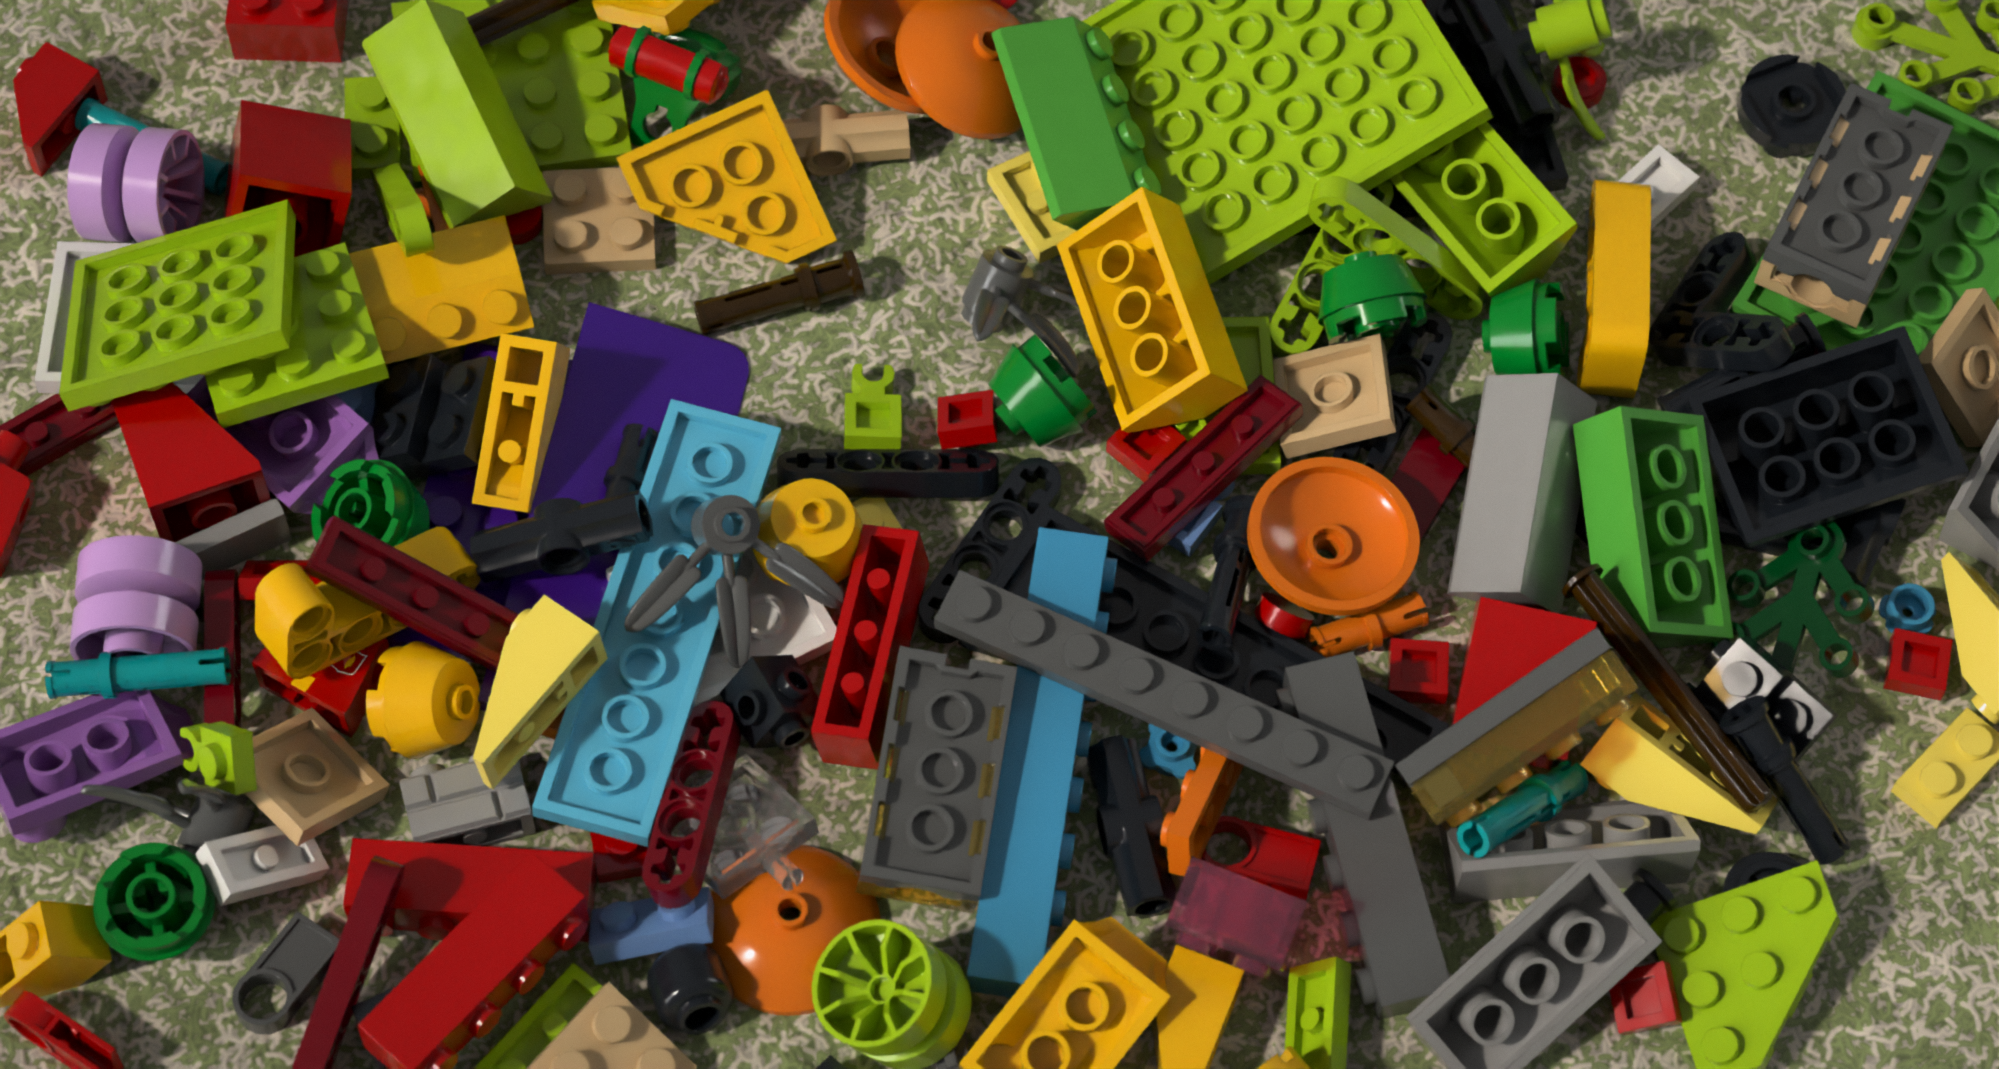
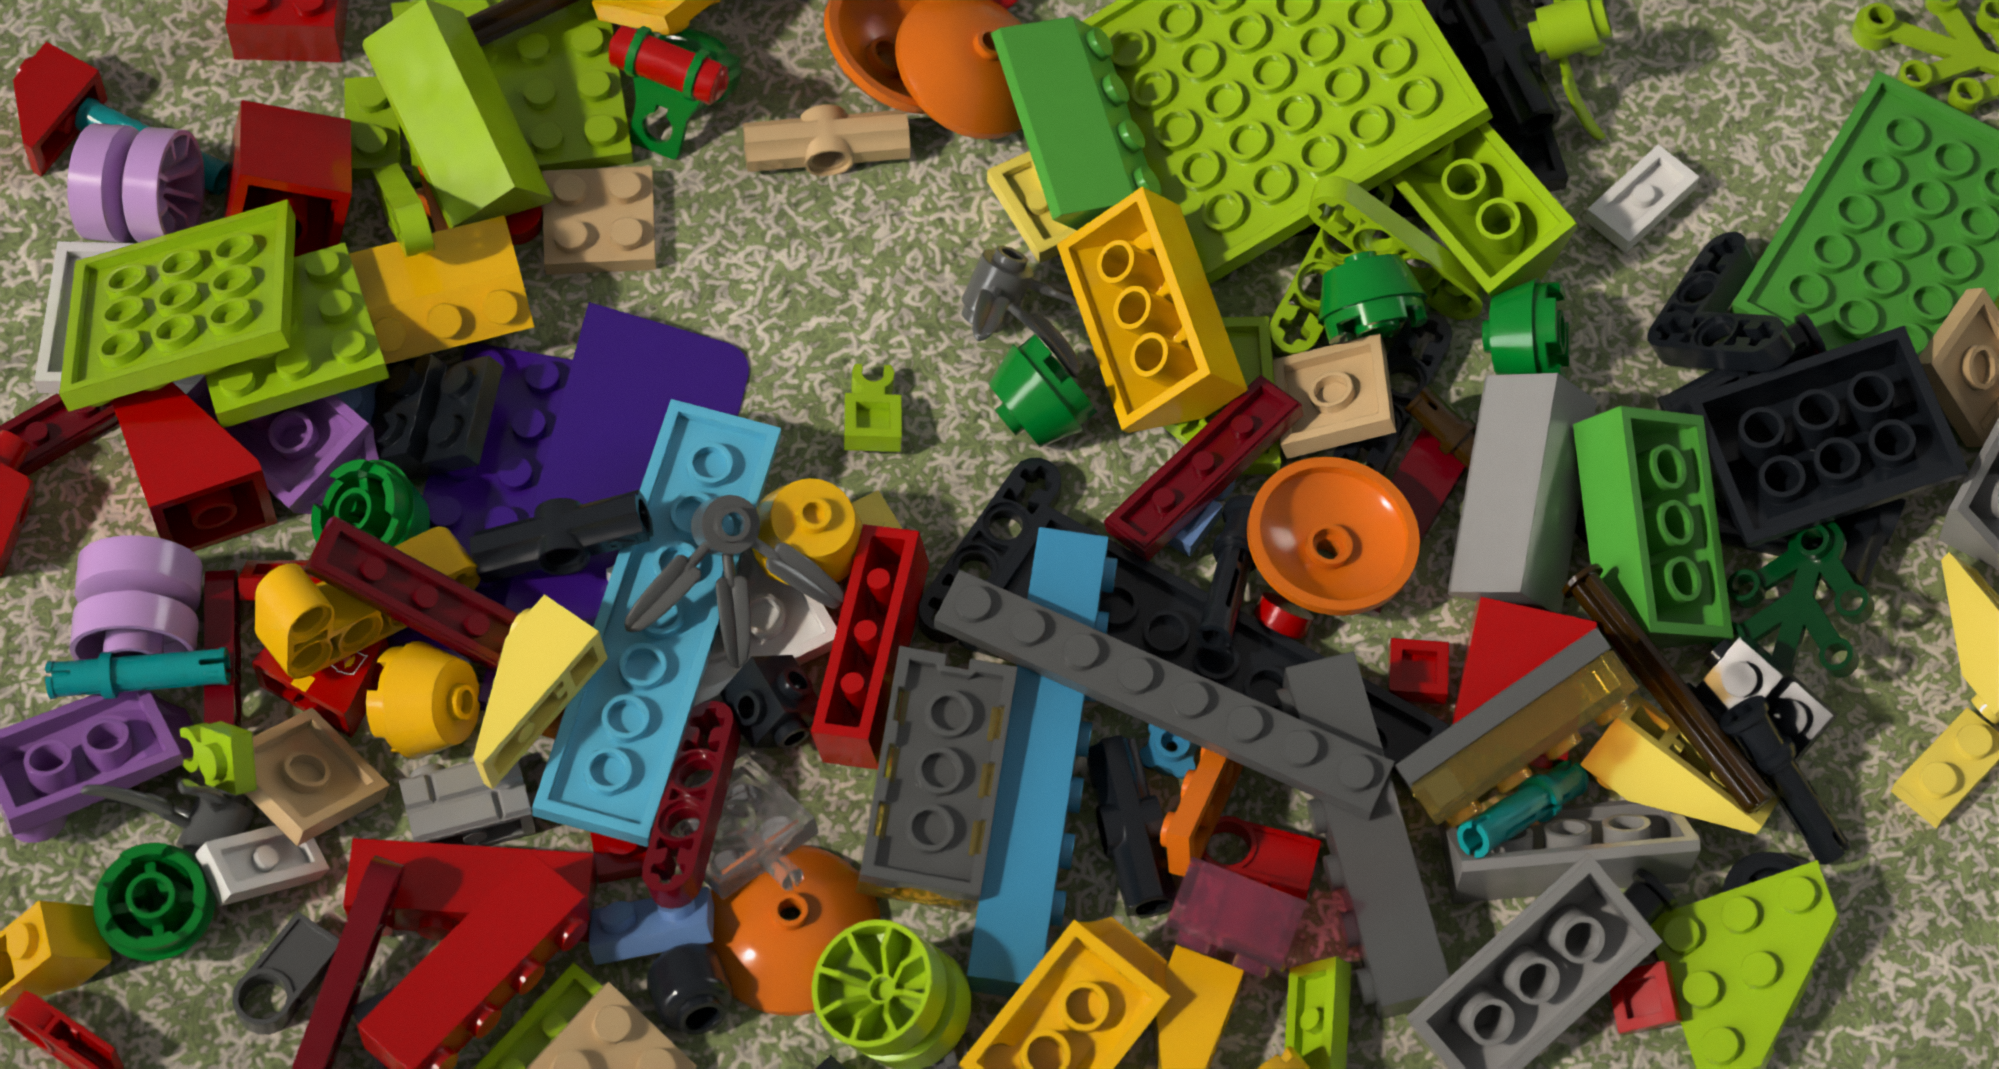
(240, 537): light grey tile -> none
(519, 421): yellow slope -> none
(631, 461): black pin -> none
(733, 182): yellow plate -> none
(805, 288): dark brown pin -> none
(895, 471): black beam -> none
(967, 419): red plate -> none
(1145, 450): red plate -> none
(1370, 627): orange pin -> none
(1588, 77): red tile -> none
(1616, 289): yellow beam -> none
(1771, 125): black plate -> none
(1852, 205): dark grey piece -> none
(1908, 597): dark azure plate -> none
(1917, 664): red plate -> none

